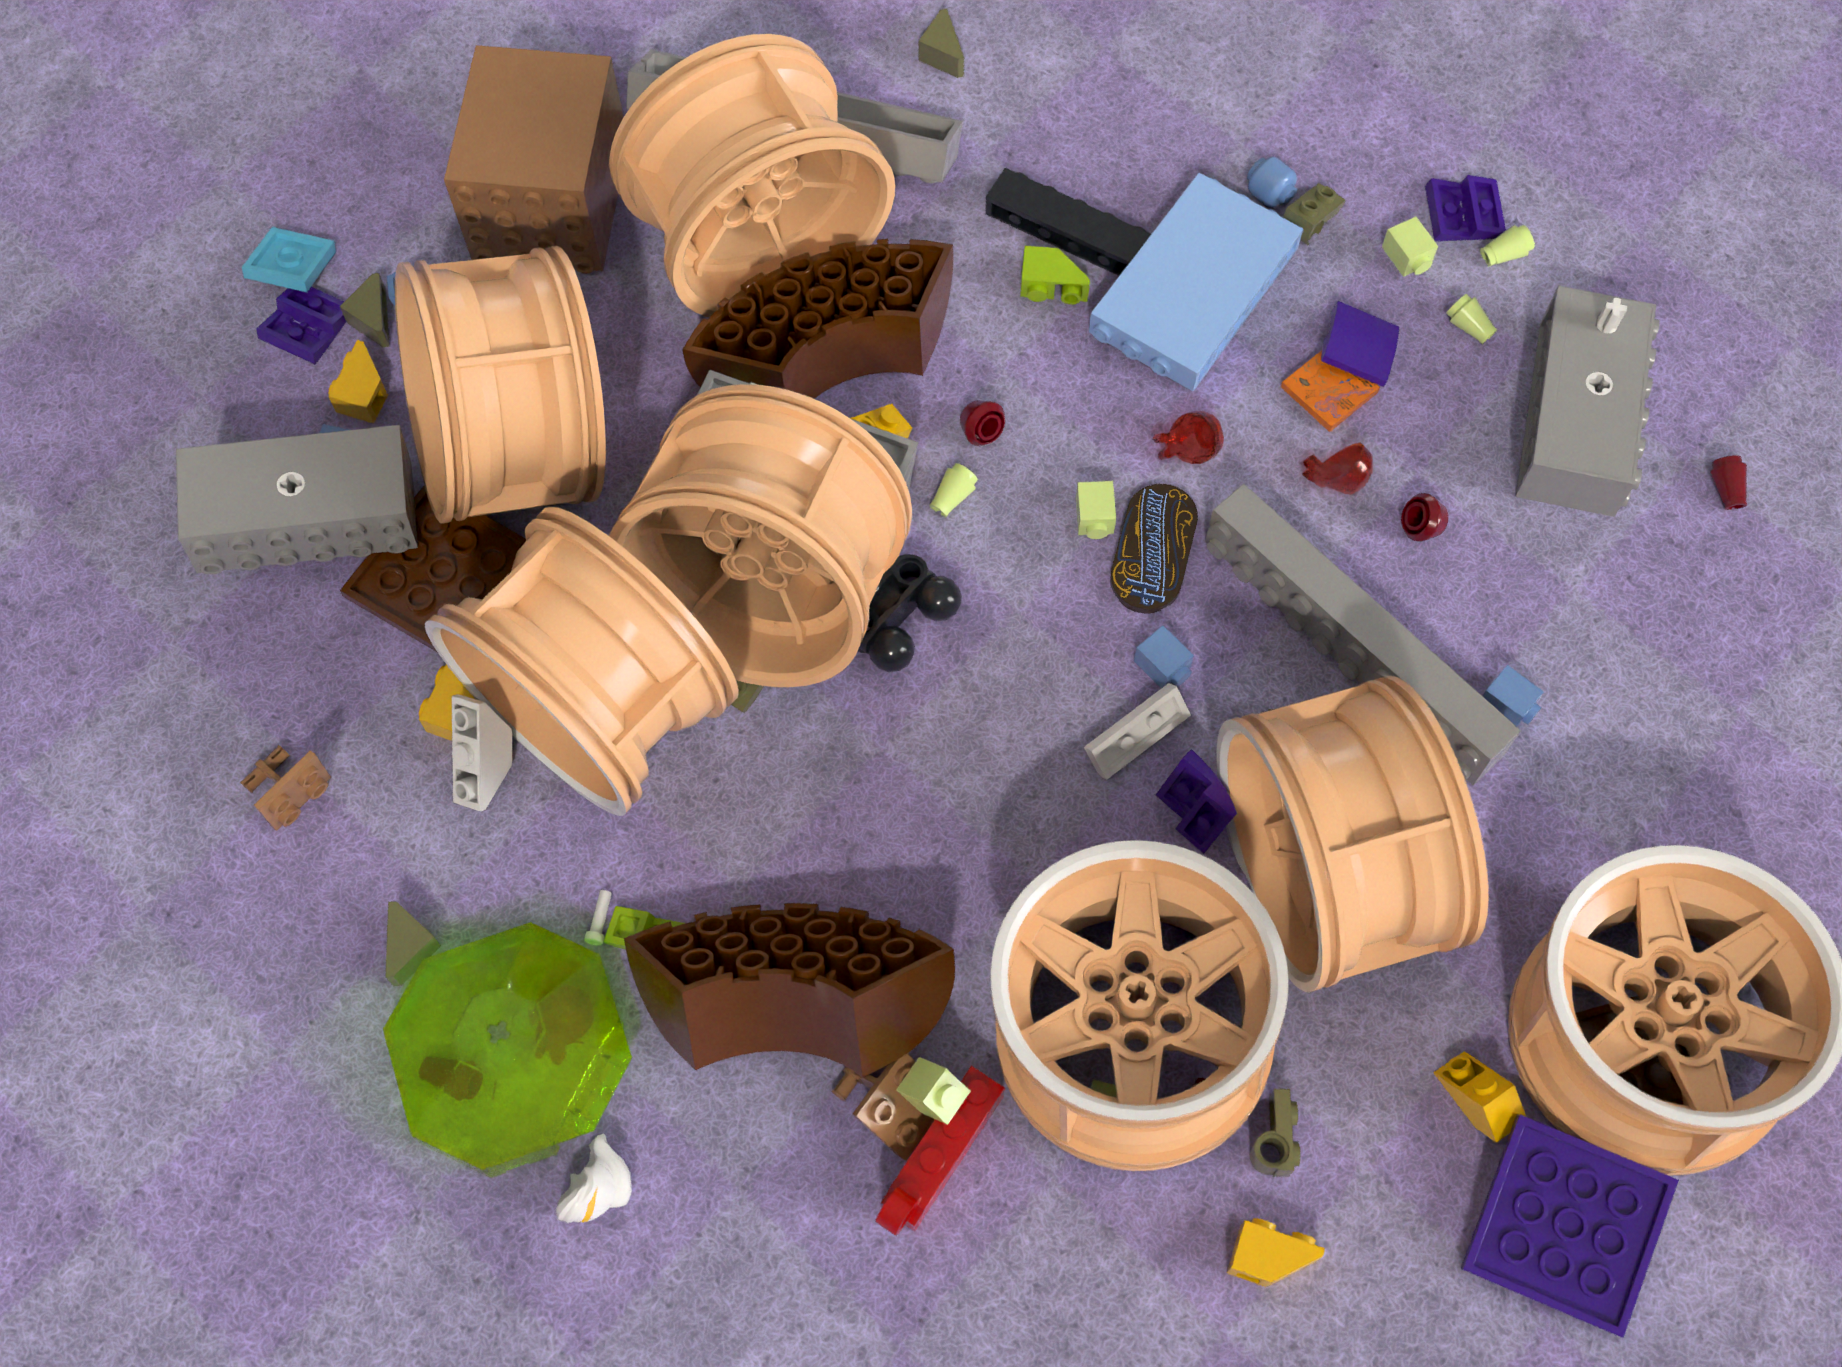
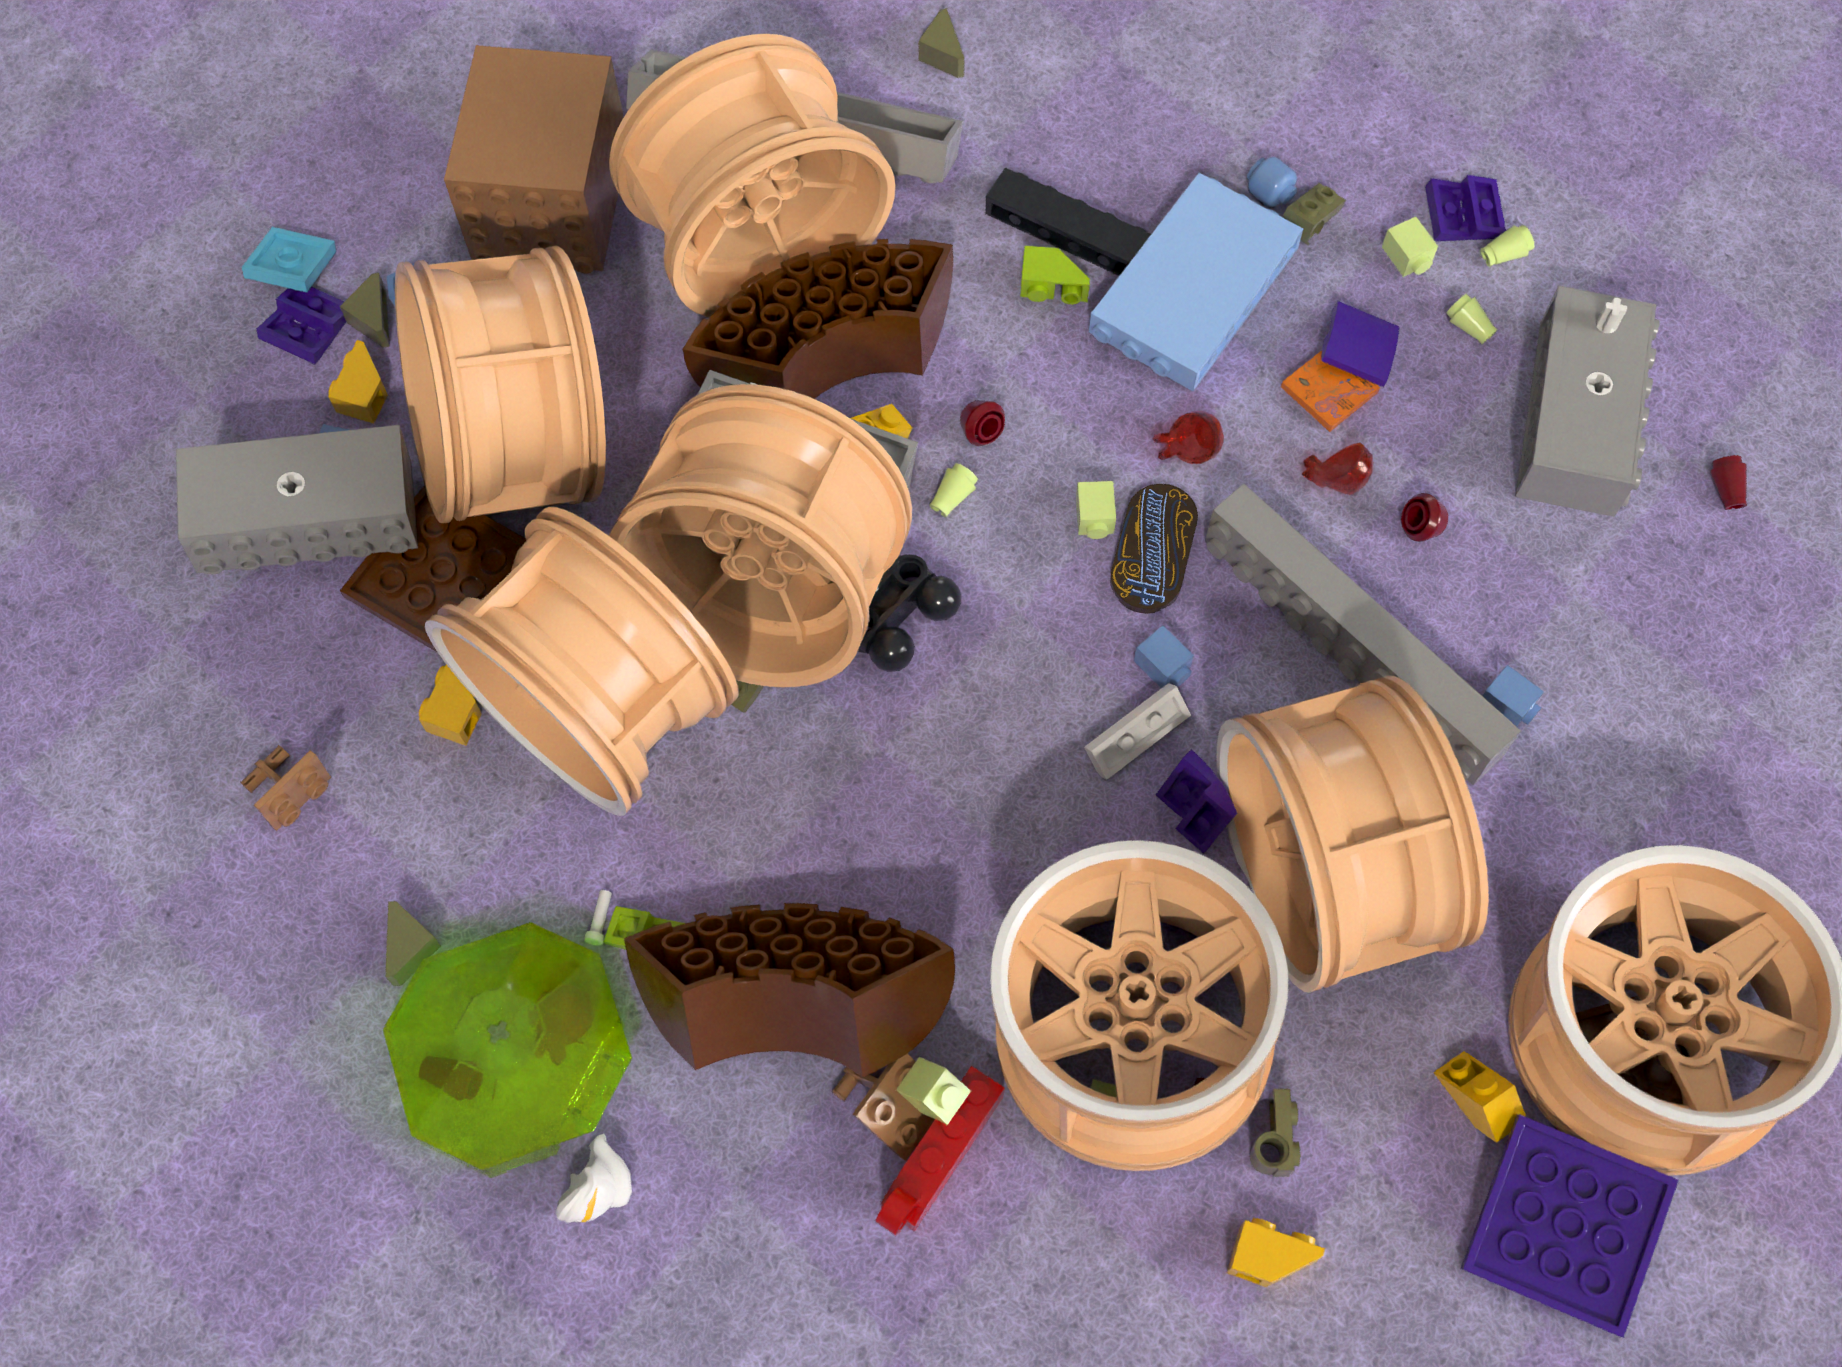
(479, 752): white slope -> none

